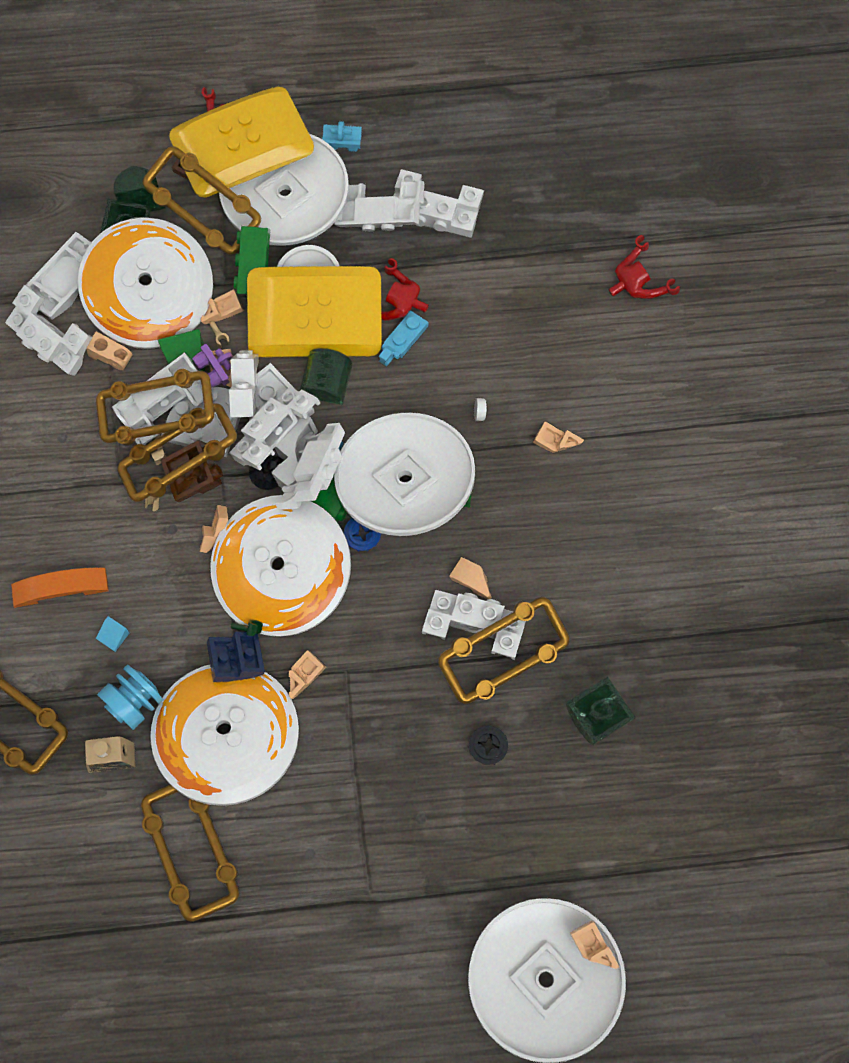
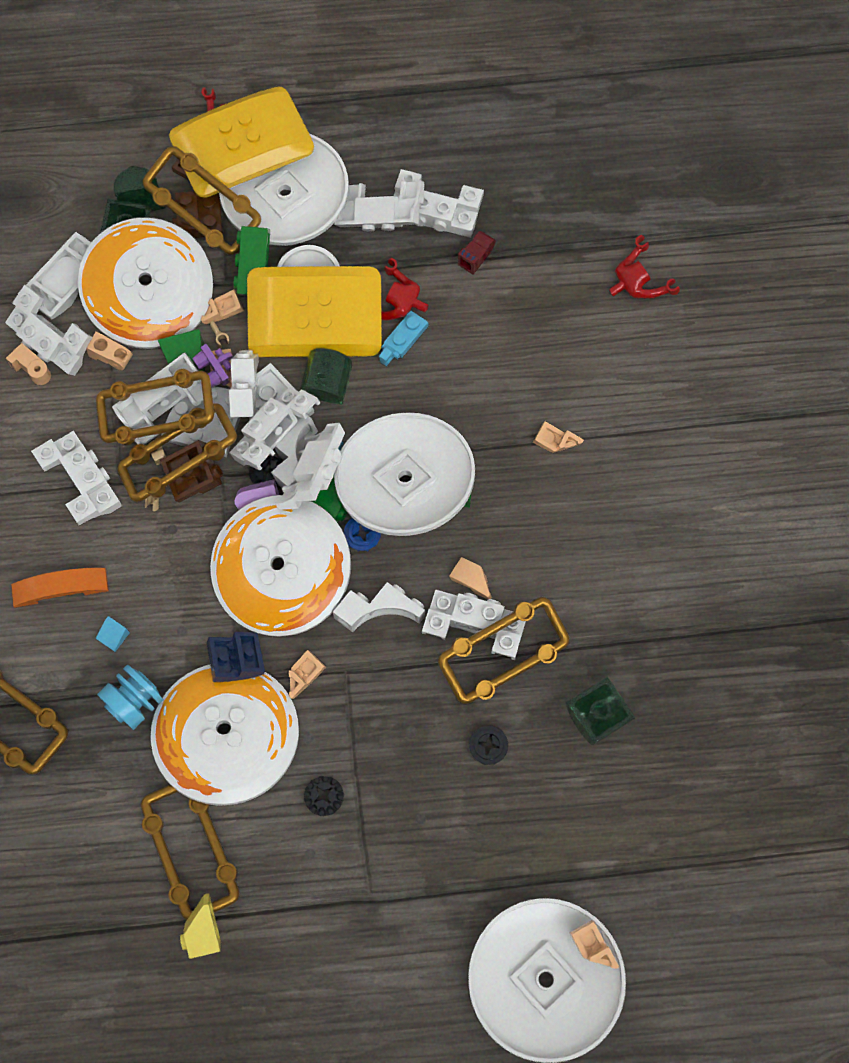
(24, 358): none -> light nougat leg
(92, 483): none -> white bracket
(108, 755): tan torso -> none
(201, 930): none -> light yellow slope
(205, 209): none -> reddish brown plate
(211, 533): light nougat slope -> none
(254, 627): dark green hand -> none
(255, 492): none -> lavender leg
(321, 807): none -> black gear
(342, 136): medium azure hips -> none
(390, 600): none -> white arch
(476, 252): none -> dark red leg
(480, 409): white tile -> none

